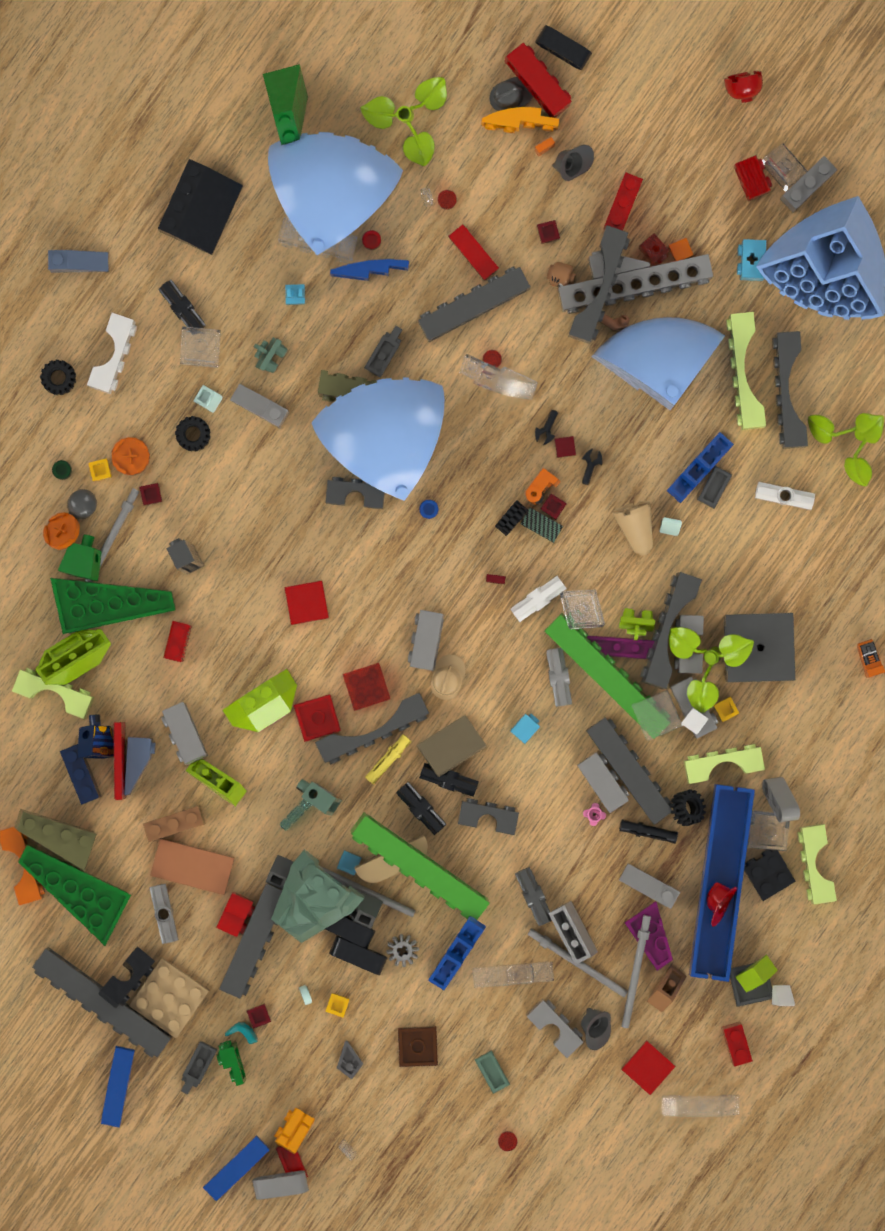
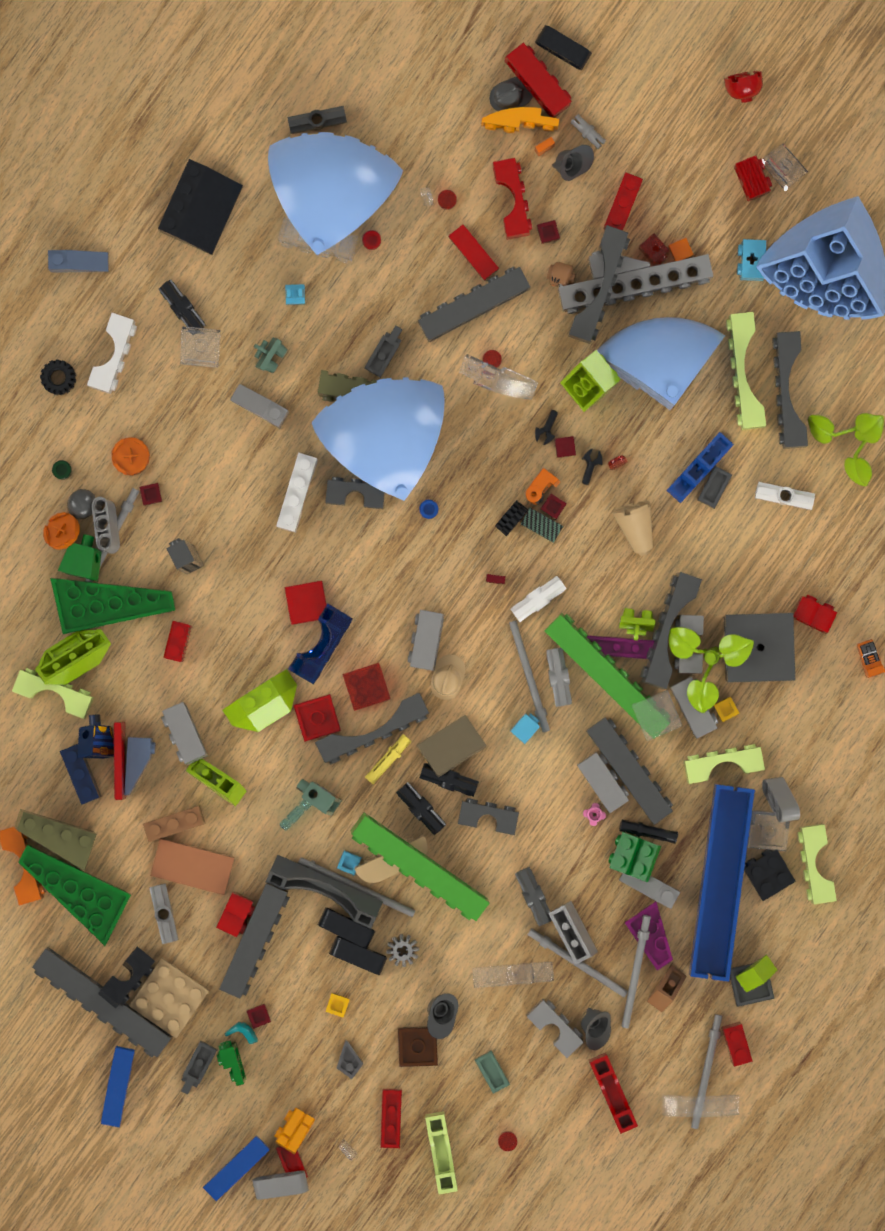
(100, 470): yellow tile -> none
(111, 532): none -> light grey beam
(181, 433): black tyre -> none
(208, 398): light aqua slope -> none
(288, 101): green slope -> none
(296, 492): none -> white arch
(305, 995): light aqua tile -> none
(312, 899): sand green wedge -> none
(329, 117): none -> dark grey piece
(333, 627): none -> clear blue arch
(363, 269): blue slope -> none
(381, 110): lime plant -> none
(391, 1118): none -> red tile
(441, 1152): none -> yellowish green arch
(442, 1015): none -> dark grey piece
(457, 953): blue slope -> none
(507, 175): none -> red arch
(540, 711): none -> light grey bar
(582, 609): clear tile -> none
(588, 131): none -> light grey pin
(590, 380): none -> lime brick
(613, 1093): none -> red arch
(615, 324): nougat arm -> none
(617, 462): none -> clear red tile
(634, 856): none -> green plate
(648, 1067): red tile -> none
(670, 526): light aqua slope -> none
(680, 810): black tyre -> none
(694, 721): white slope -> none
(714, 1035): none -> light grey bar
(718, 901): red piece -> none
(782, 995): white slope -> none
(808, 184): light grey arch -> none
(814, 614): none -> red brick

